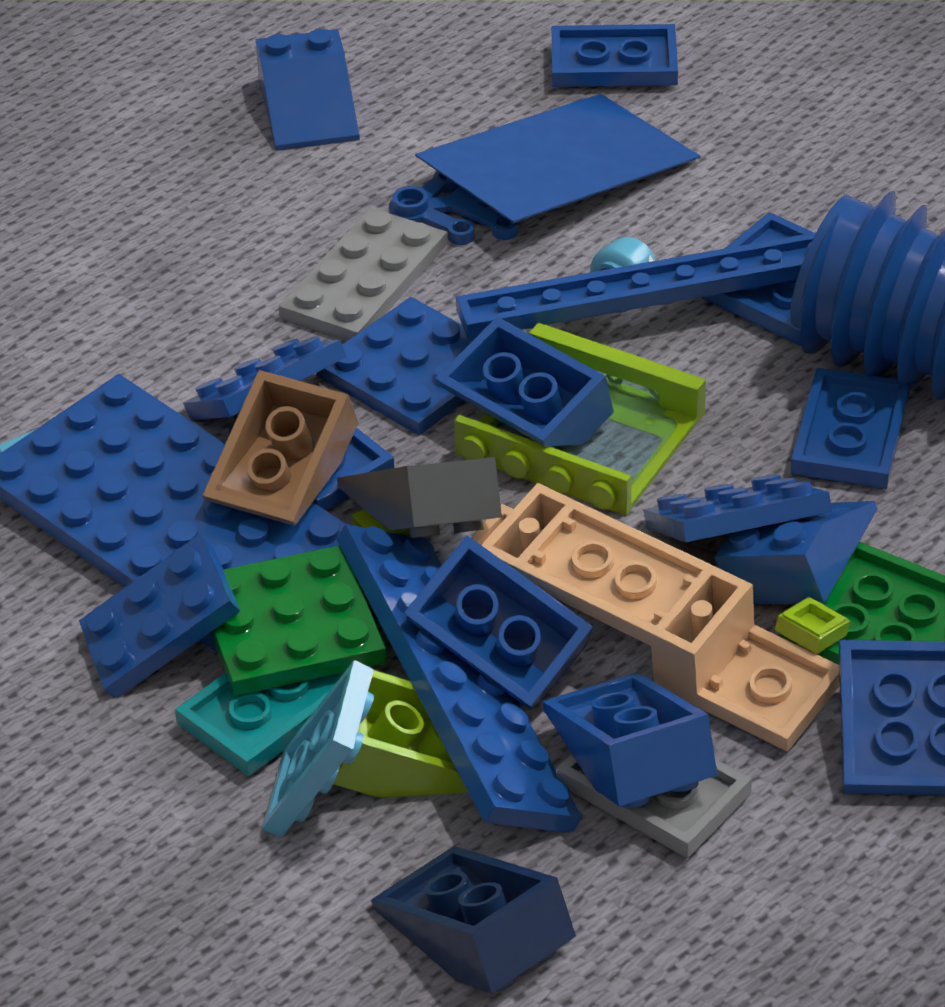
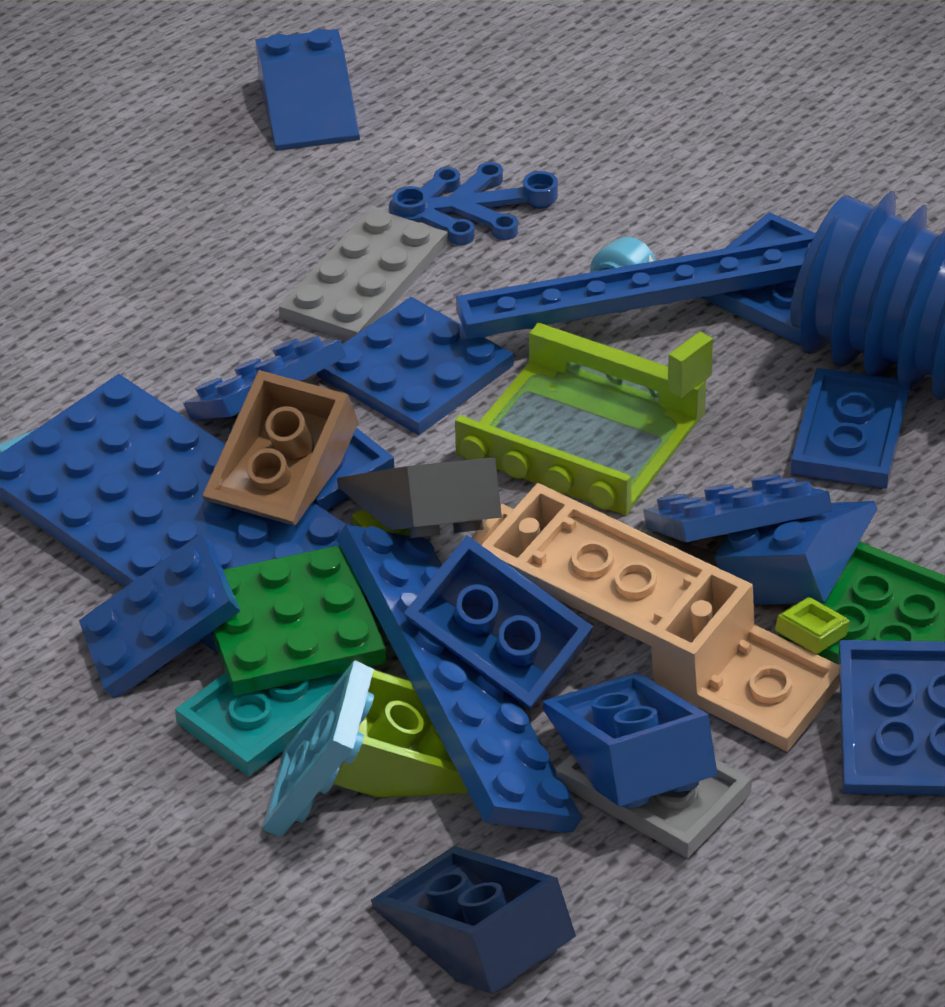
(529, 386): blue slope -> none
(557, 157): blue piece -> none
(614, 55): blue plate -> none
(690, 364): none -> lime tile

